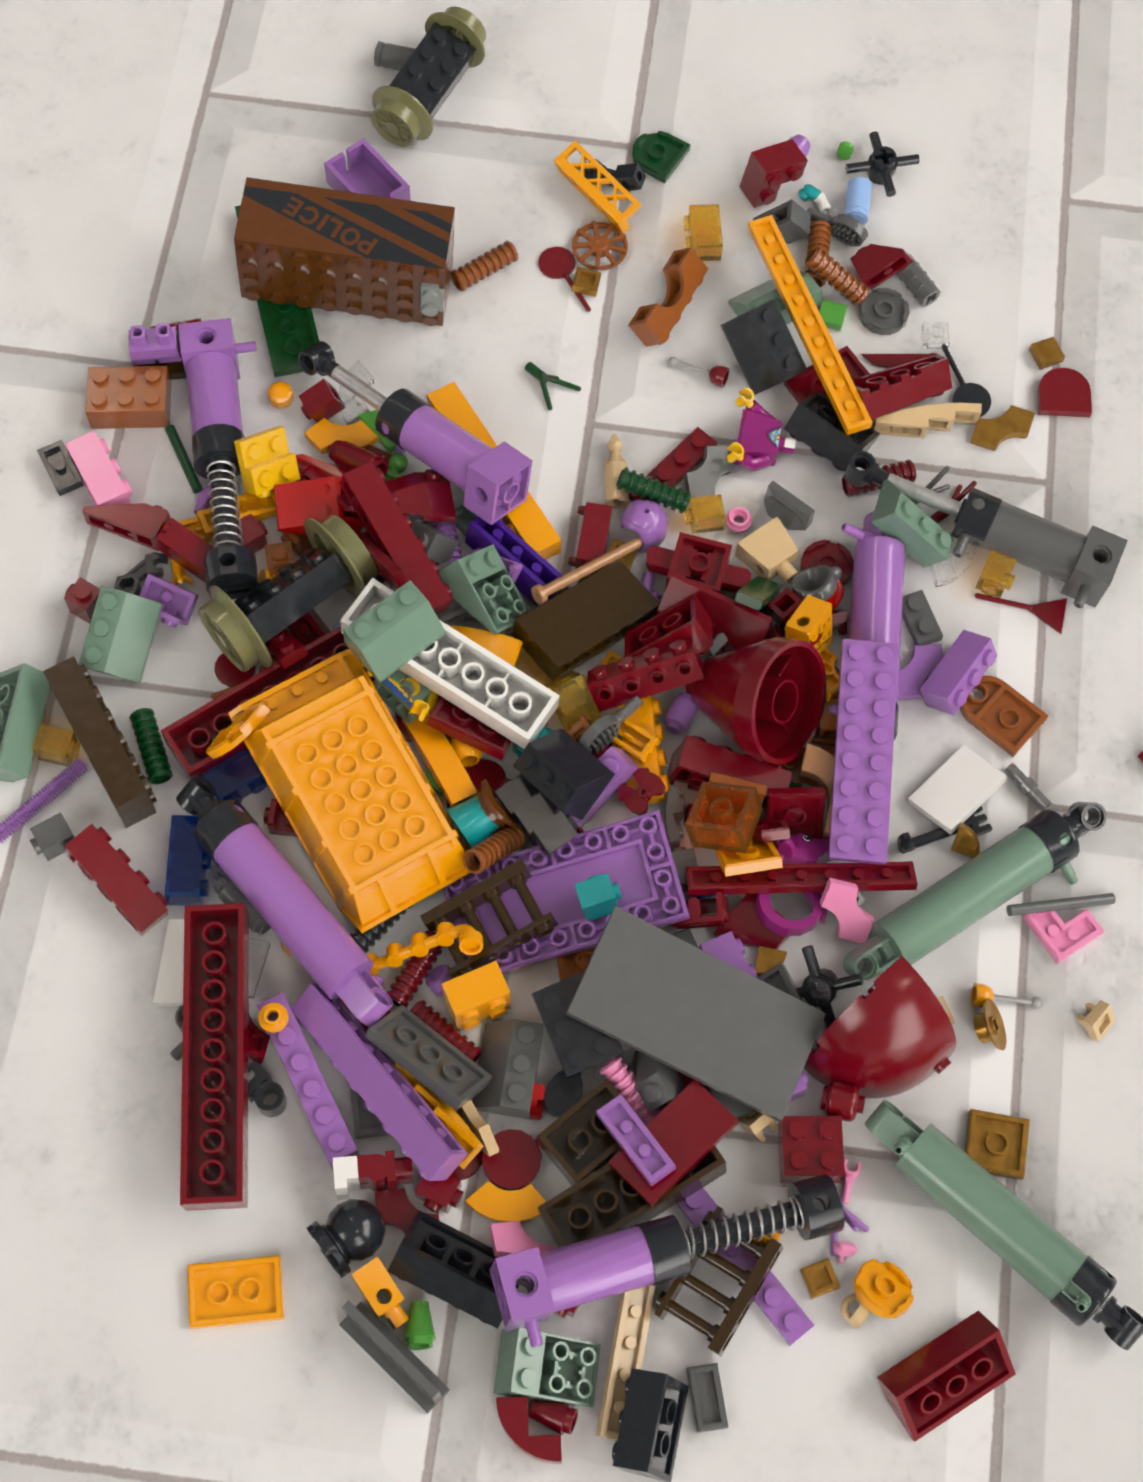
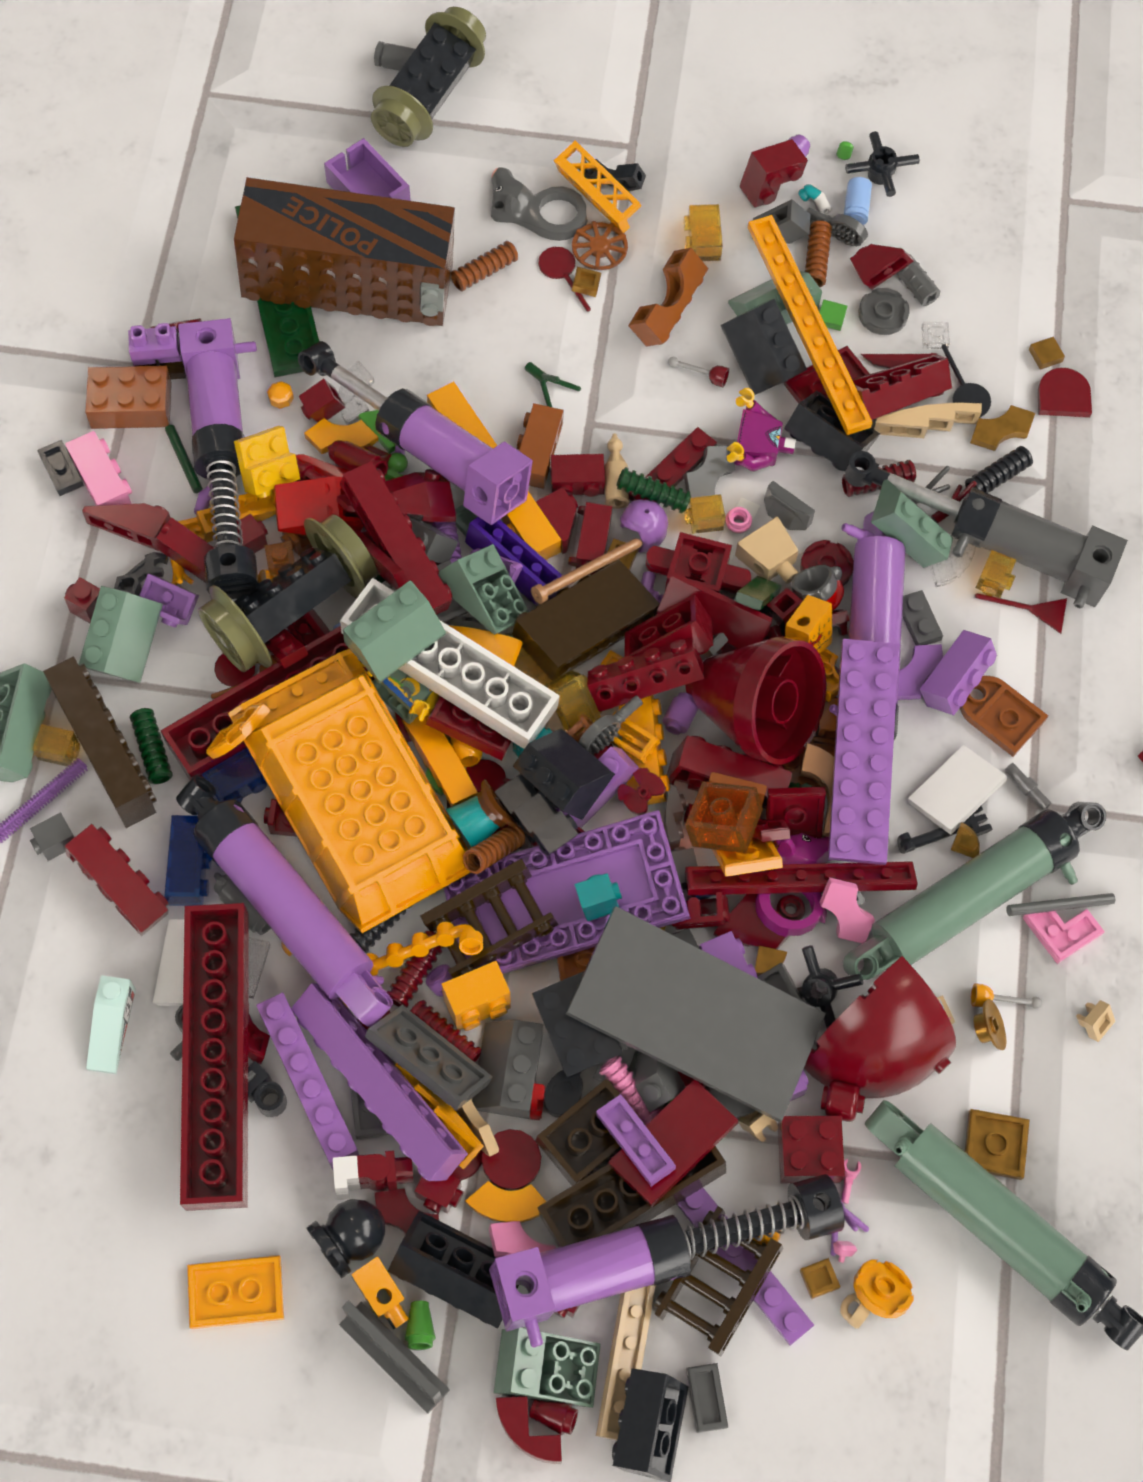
(109, 1023): none -> light aqua slope
(273, 1026): light orange plate -> none
(516, 204): none -> dark grey animal
(540, 440): none -> dark orange brick
(561, 513): none -> dark red slope
(578, 474): none -> dark red brick
(659, 154): dark green tile -> none
(794, 901): none -> dark red plate
(836, 276): dark orange piece -> none
(947, 1375): dark red slope -> none
(1002, 470): none -> black piece

